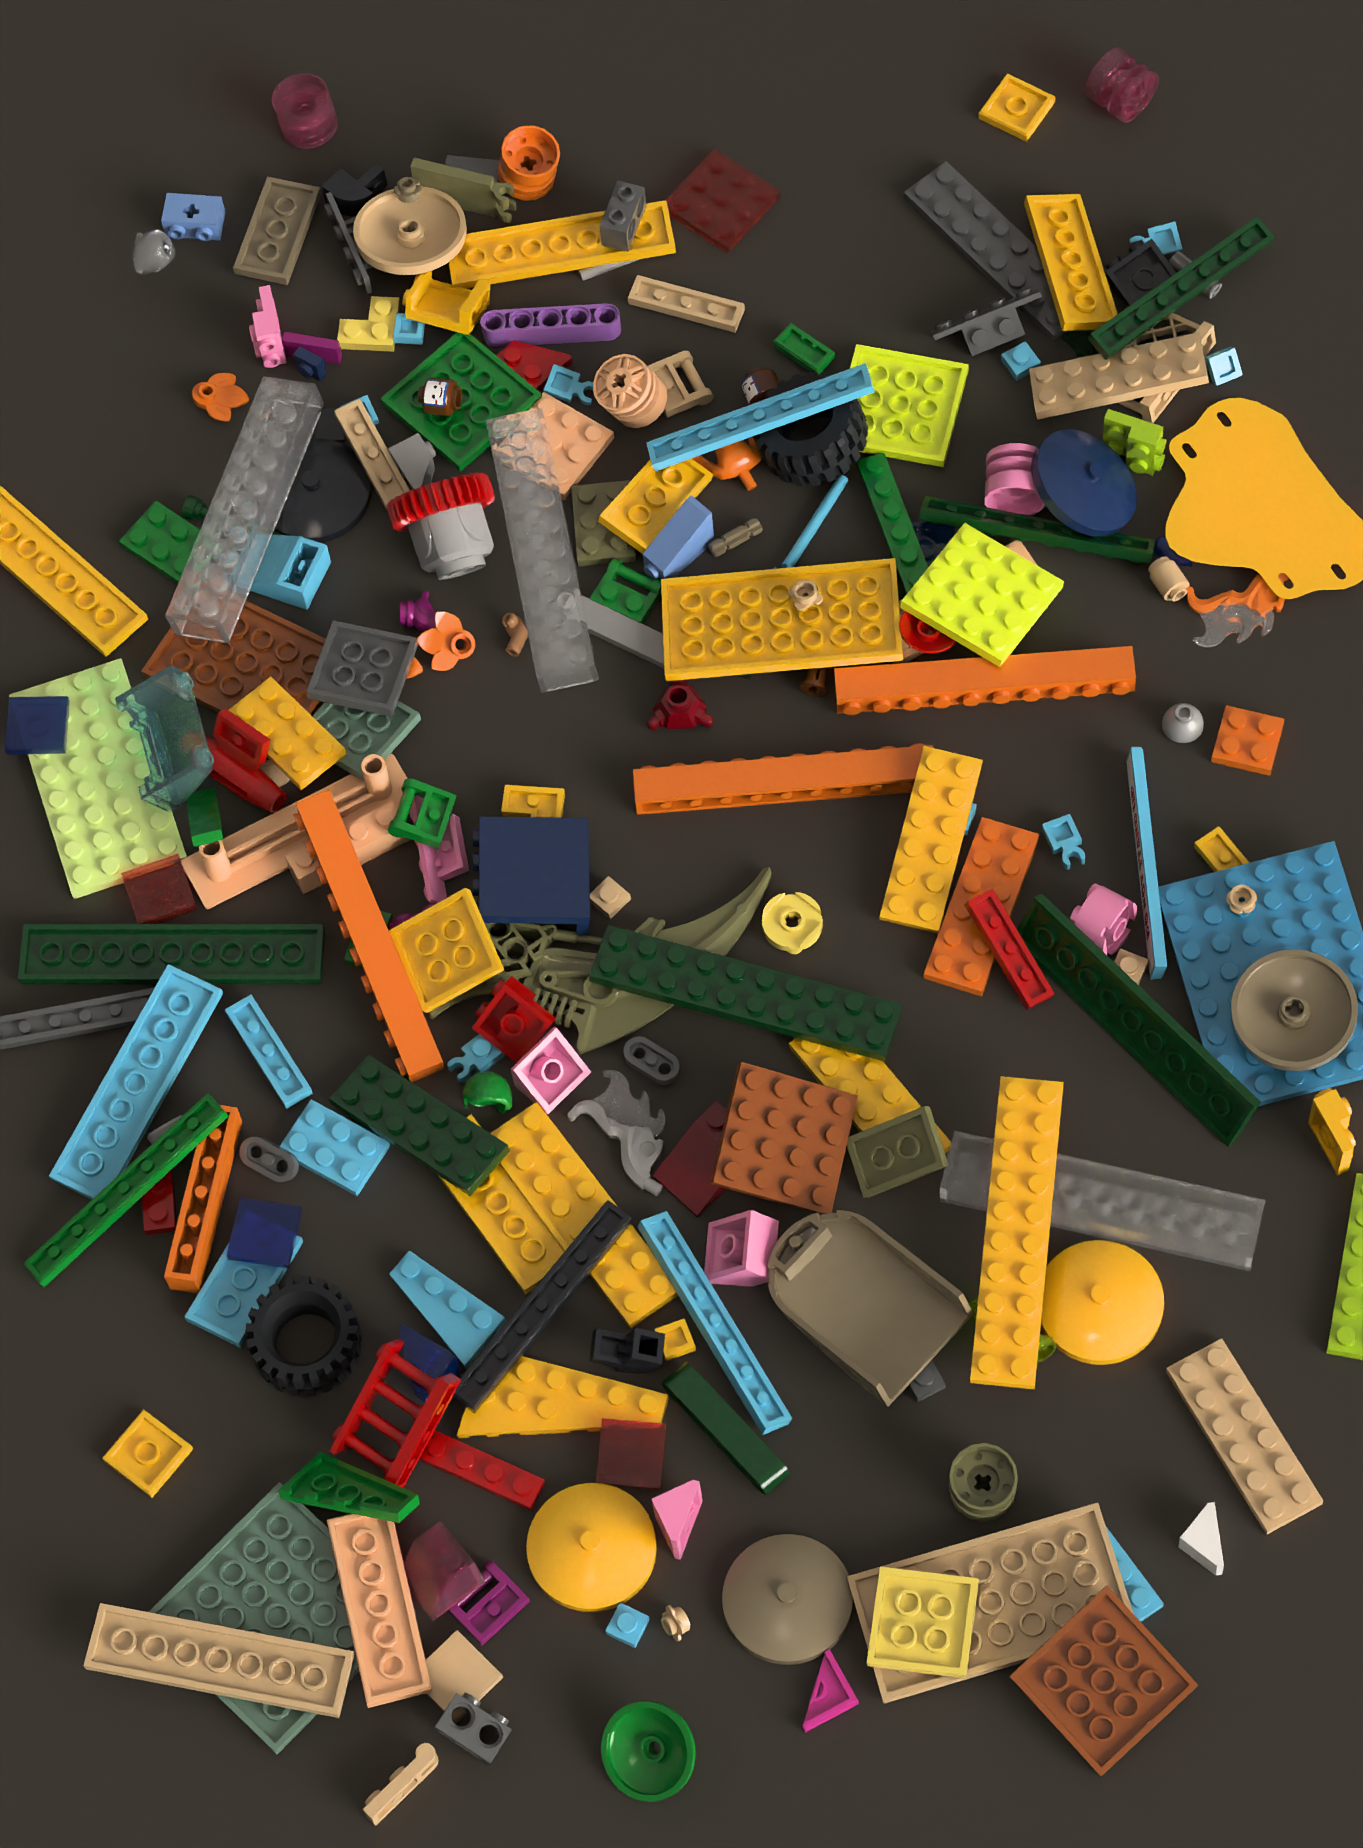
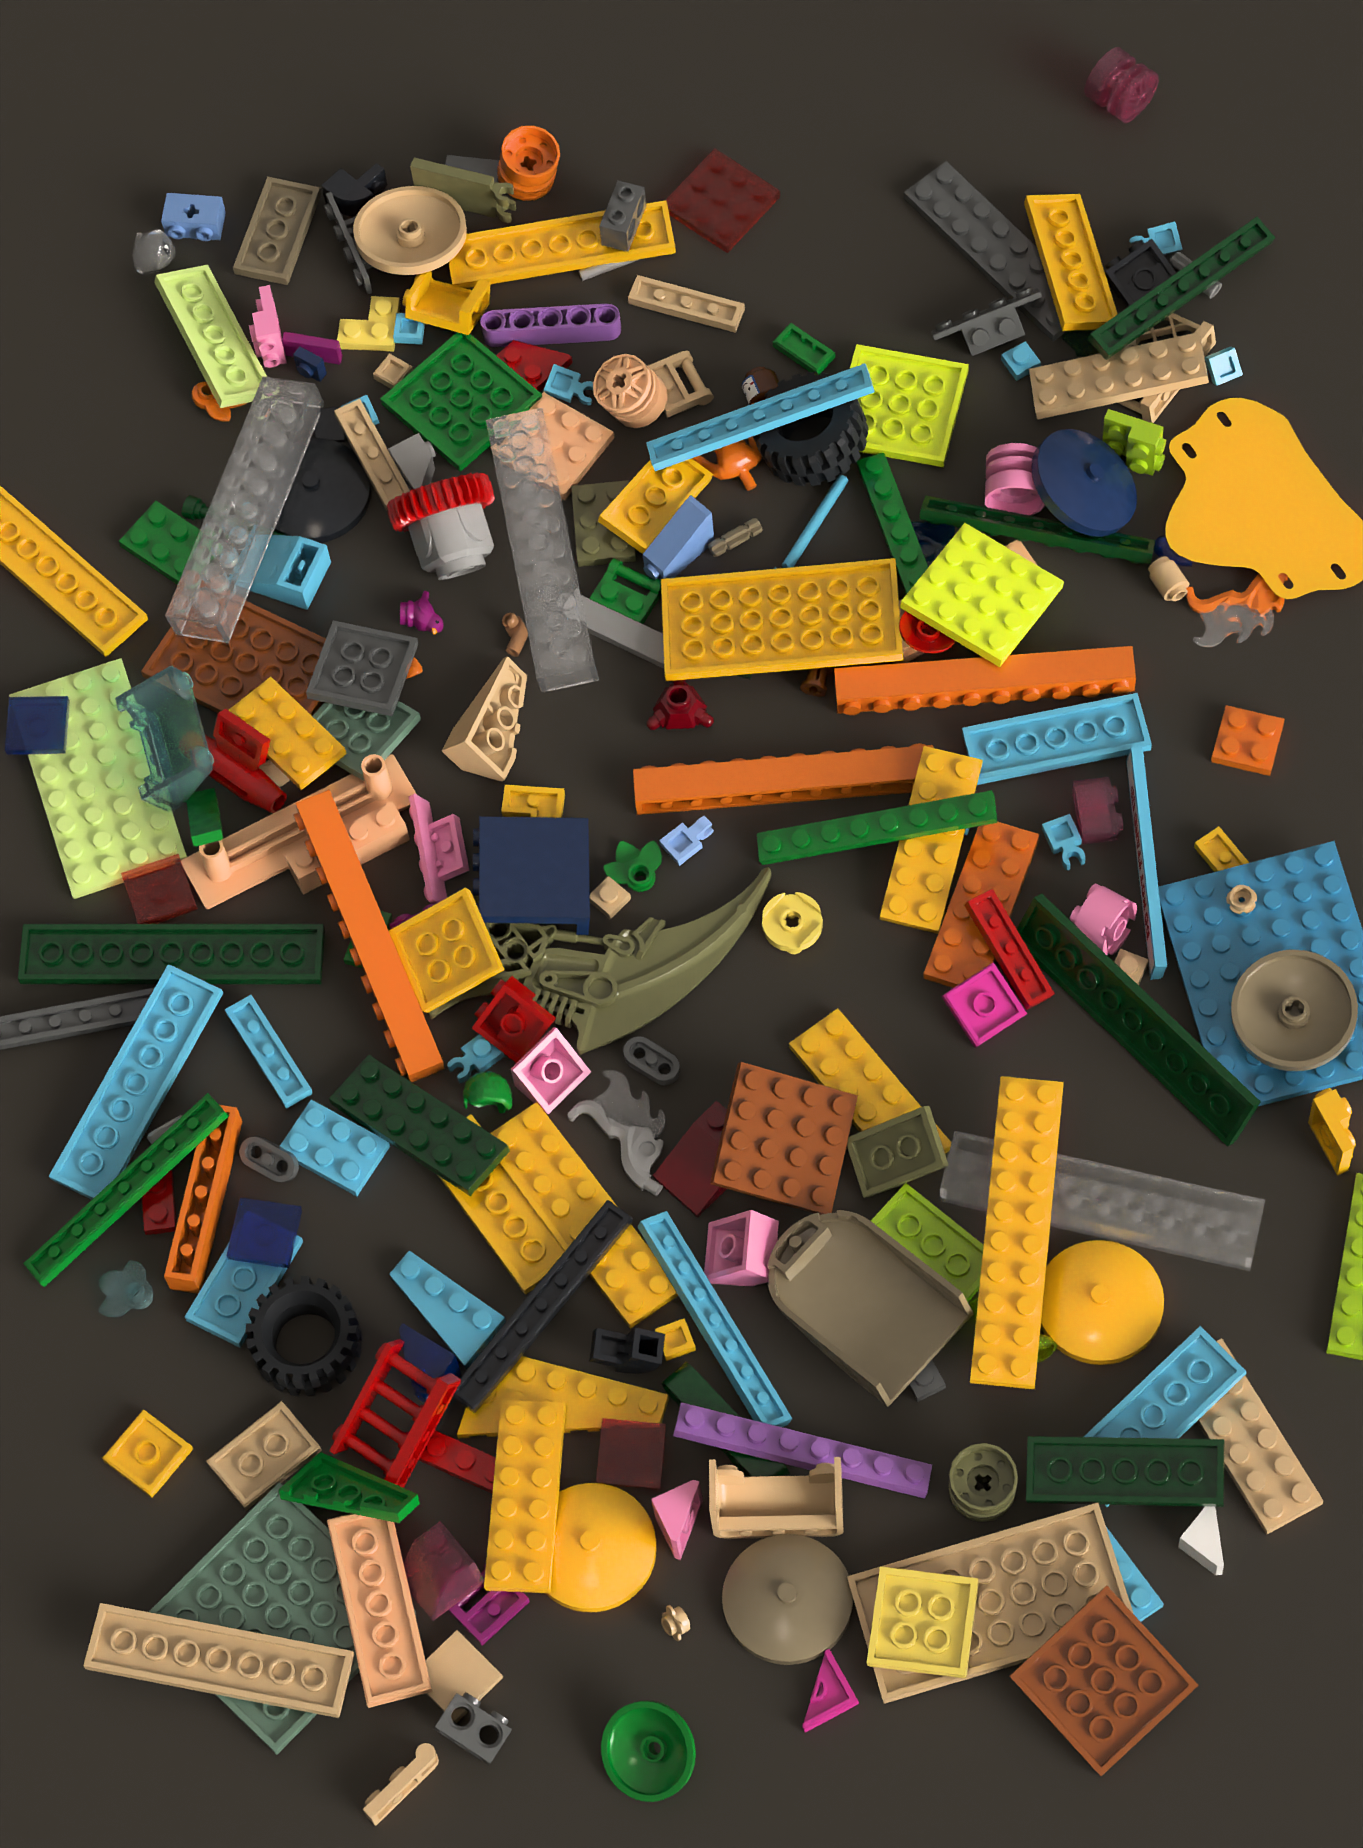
(122, 1287): none -> clear light blue plate
(212, 334): none -> yellowish green plate
(264, 1455): none -> tan tile
(304, 110): clear pink wheel -> none
(392, 371): none -> tan tile
(408, 189): dark tan plate -> none
(432, 815): green plate -> none
(440, 396): reddish brown head -> none
(442, 640): orange plate -> none
(487, 730): none -> tan wedge
(525, 1496): none -> yellow plate
(627, 1625): medium azure plate -> none
(634, 863): none -> green plate
(684, 841): none -> light blue plate
(746, 993): dark green plate -> none
(776, 1504): none -> tan windscreen
(801, 1449): none -> medium lavender plate
(808, 589): tan plate -> none
(877, 827): none -> green plate
(933, 1238): none -> lime plate
(984, 1005): none -> dark pink tile
(1016, 107): yellow tile -> none
(1057, 738): none -> medium azure plate
(1096, 810): none -> clear pink brick
(1125, 1471): none -> dark green plate
(1174, 1392): none -> medium azure plate
(1182, 723): light grey brick -> none

